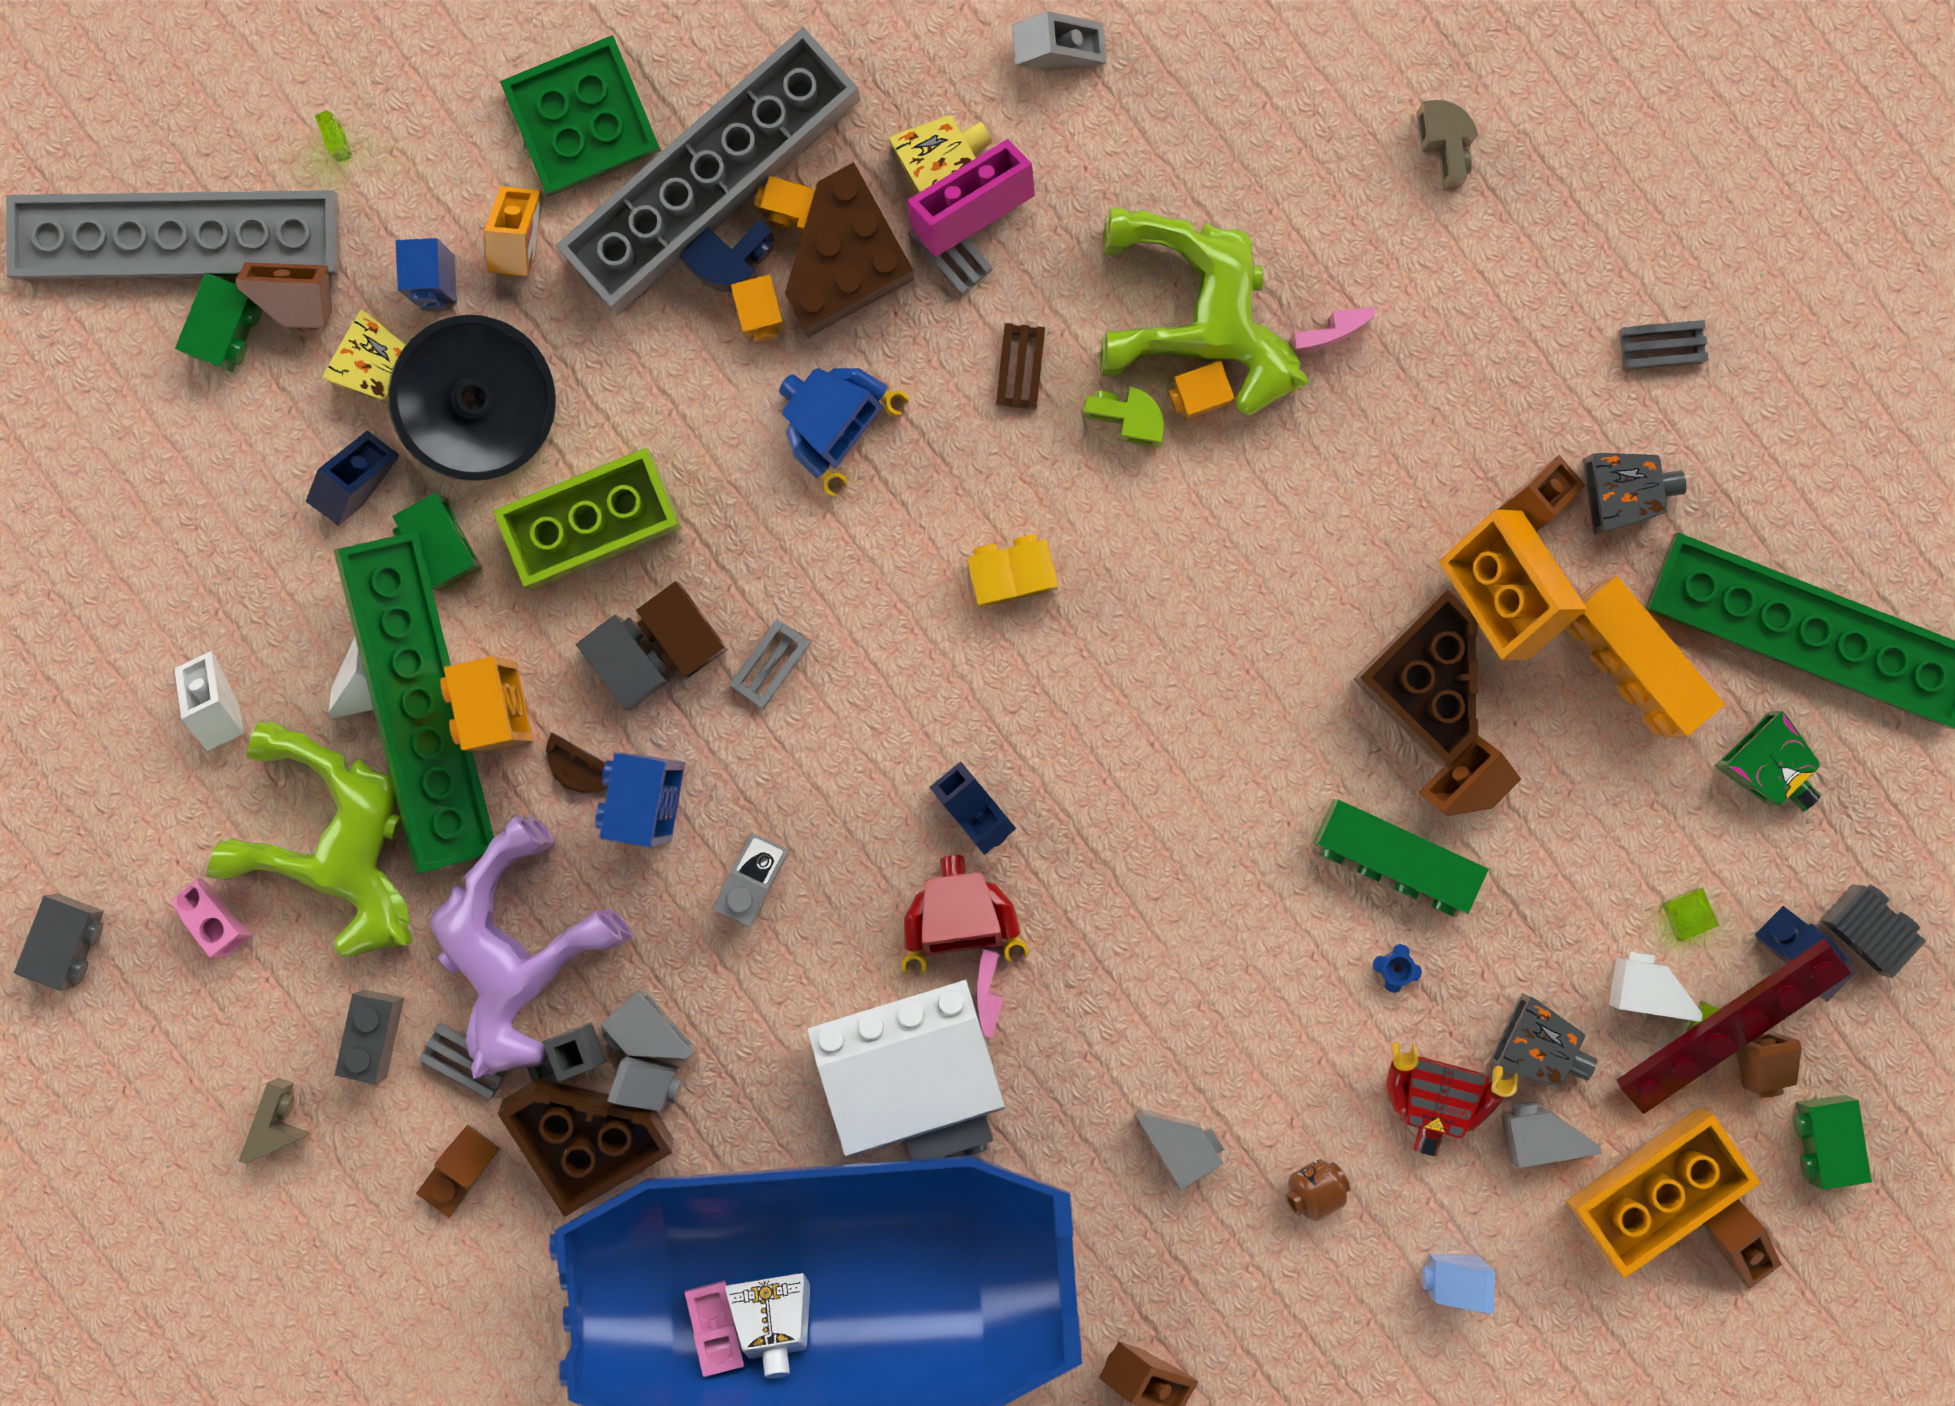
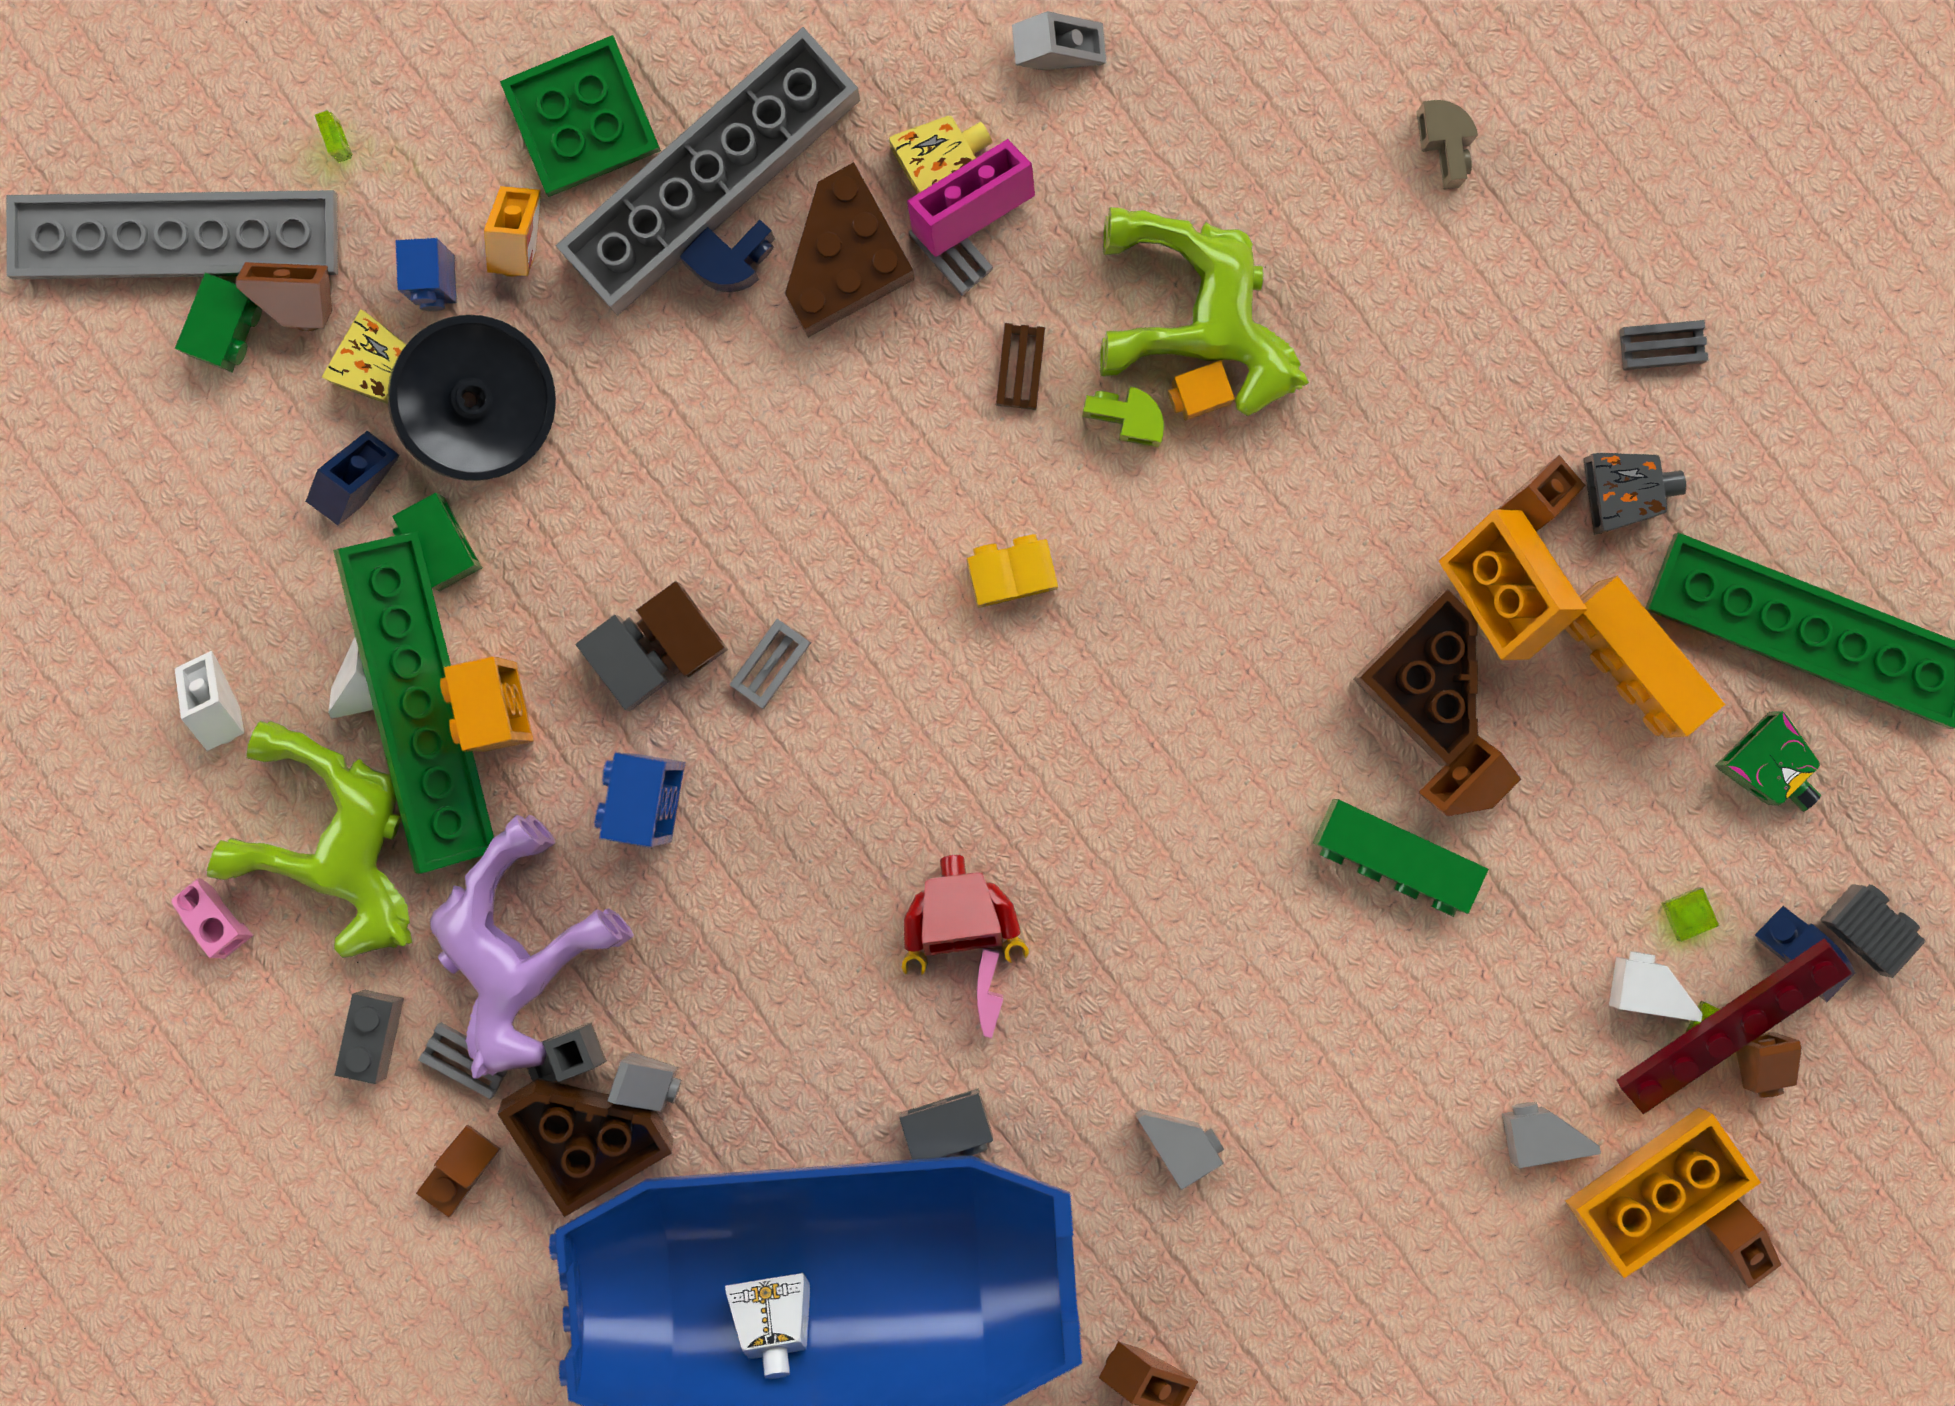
(59, 942): dark grey brick -> none
(267, 1131): dark tan slope -> none
(574, 766): reddish brown tile -> none
(587, 519): lime brick -> none
(645, 1030): light grey slope -> none
(714, 1328): bright pink slope -> none
(750, 880): light grey slope -> none
(758, 308): light orange brick -> none
(784, 203): light orange brick -> none
(831, 414): blue torso -> none
(906, 1068): white slope -> none
(973, 808): dark blue brick -> none
(1317, 1190): dark orange head -> none
(1341, 326): bright pink slope -> none
(1408, 972): blue plate -> none
(1442, 1096): torso -> none
(1460, 1281): light blue slope -> none
(1542, 1045): dark grey torso -> none
(1832, 1142): green brick -> none

